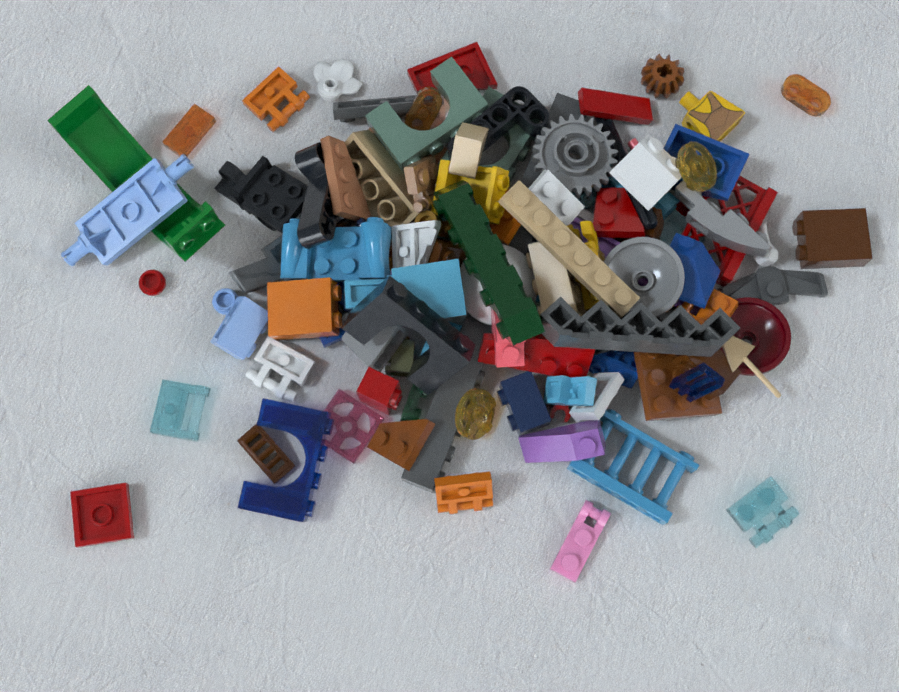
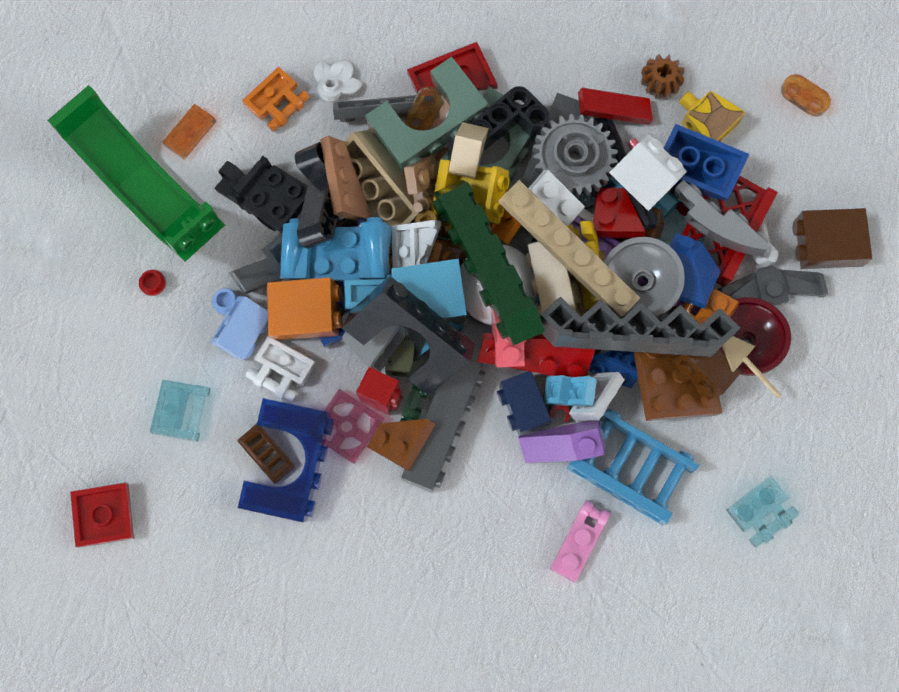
(130, 212): light blue plate -> none
(464, 492): orange plate -> none
(477, 414): clear yellow wheel -> none
(695, 167): clear yellow wheel -> none
(701, 385): clear blue tile -> none

